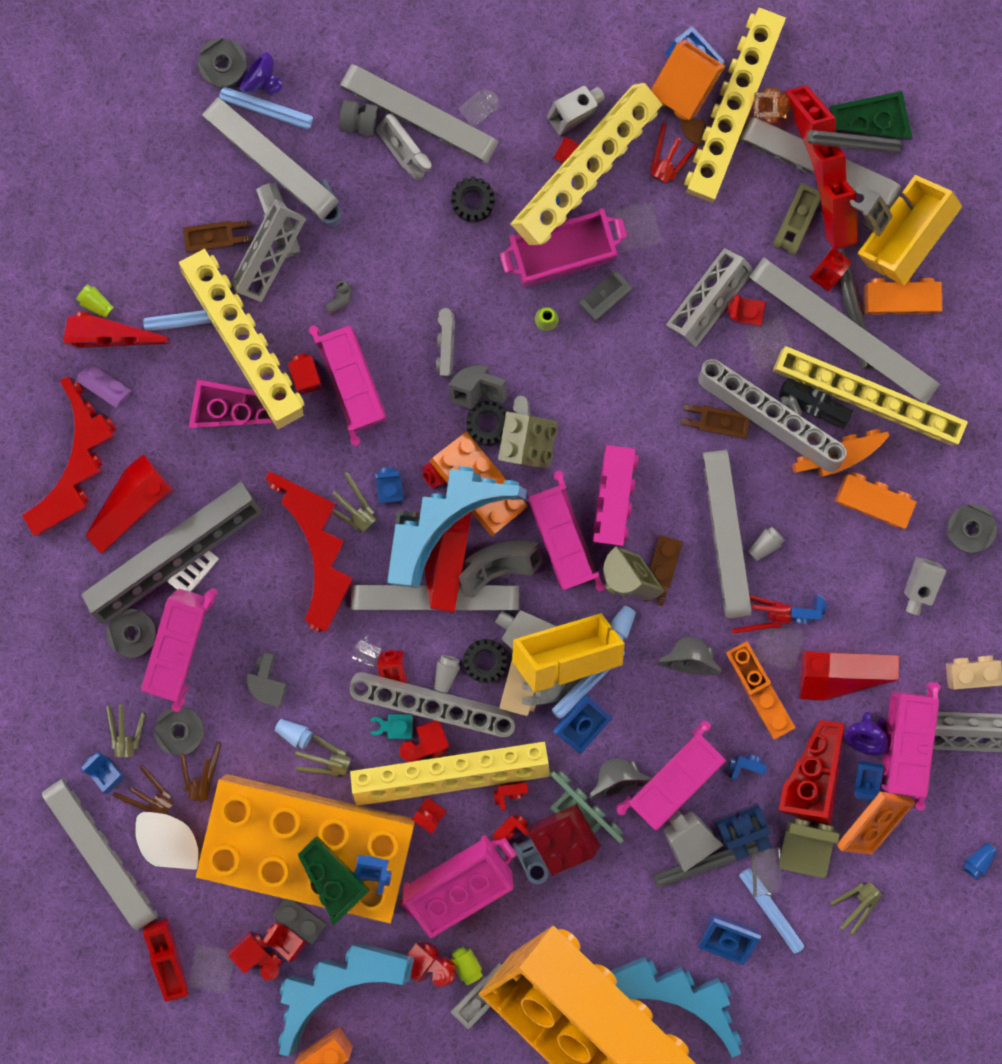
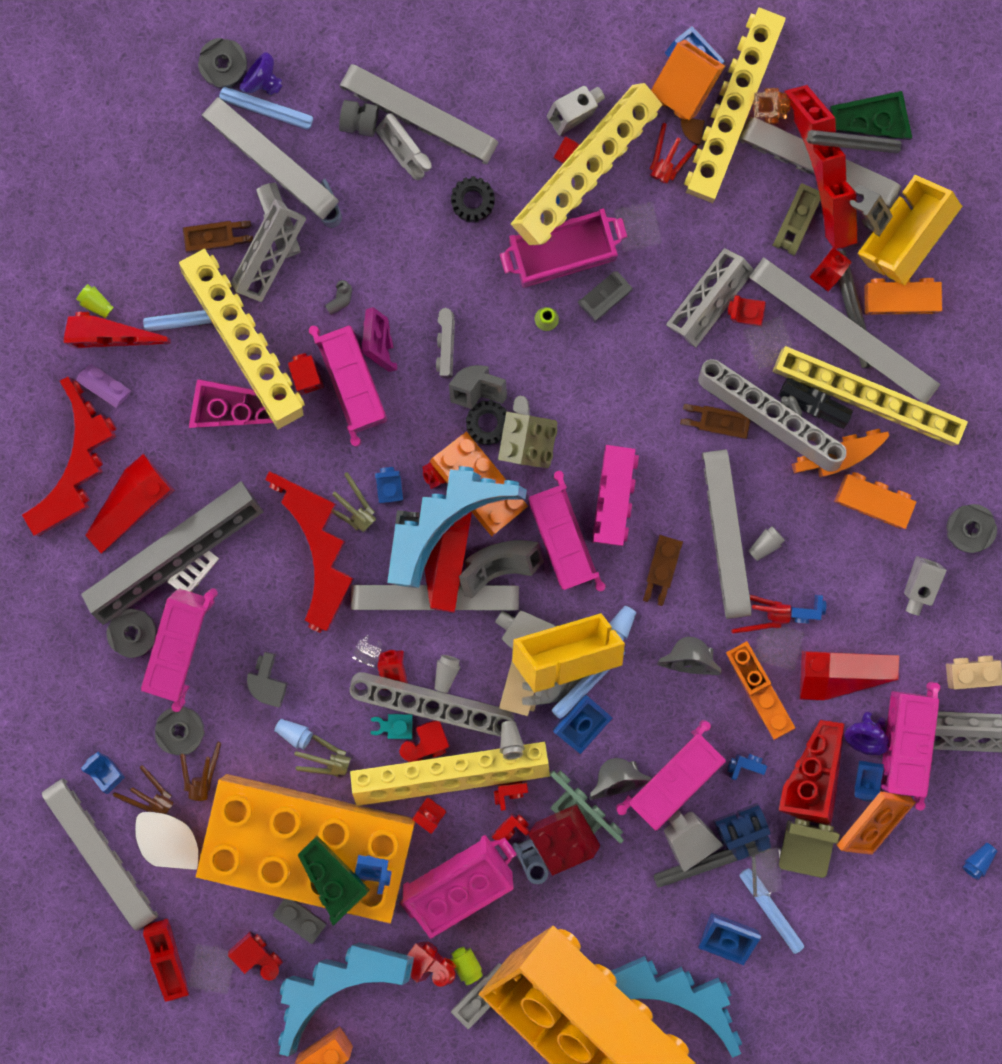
(123, 744): olive plant -> none
(284, 941): red bracket -> none
(377, 339): none -> magenta wing
(474, 671): black tyre -> none
(480, 107): clear bracket -> none
(511, 742): none -> light grey cone
(629, 575): olive brick -> none
(867, 896): olive plant -> none

